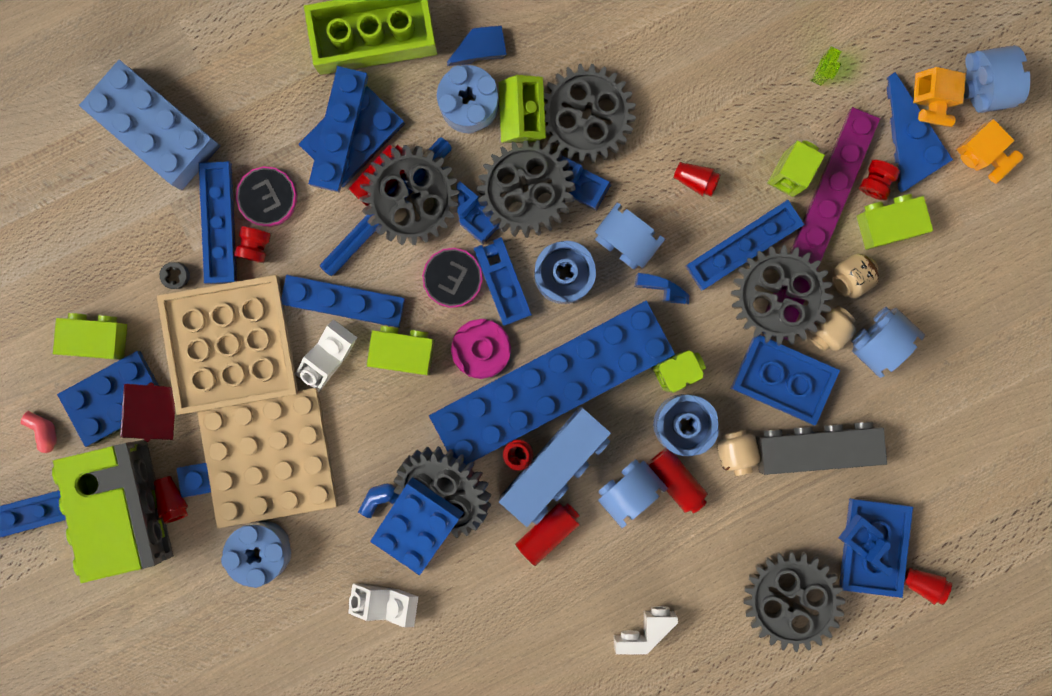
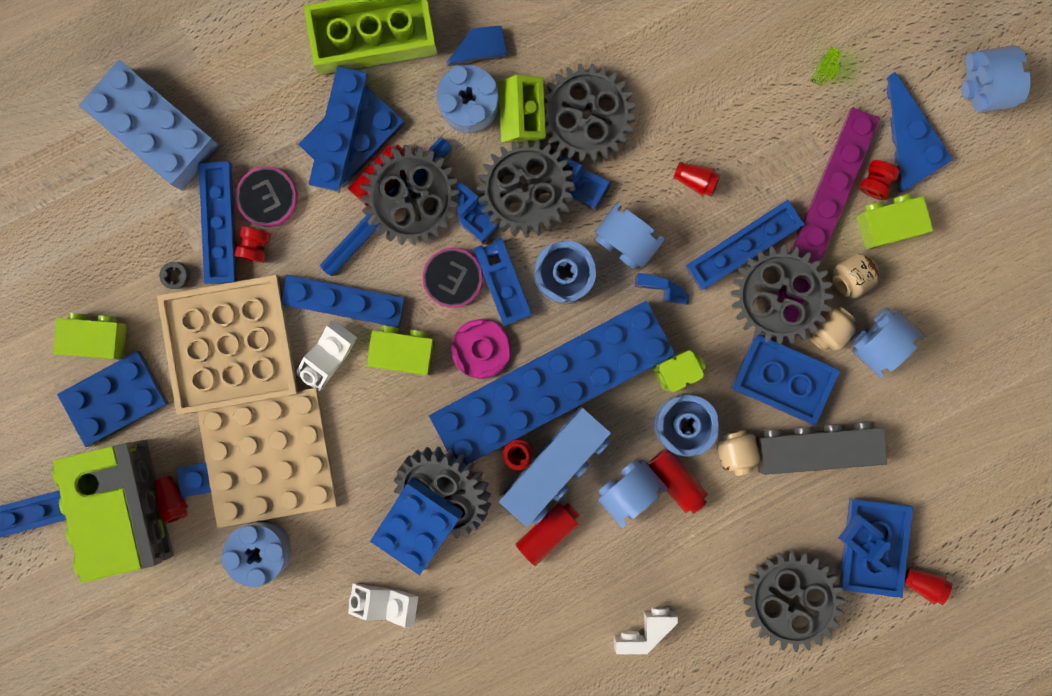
(44, 431): coral arm -> none
(147, 412): dark red piece -> none
(377, 495): blue arm -> none
(796, 168): lime brick -> none
(938, 90): light orange brick -> none
(987, 148): light orange brick -> none

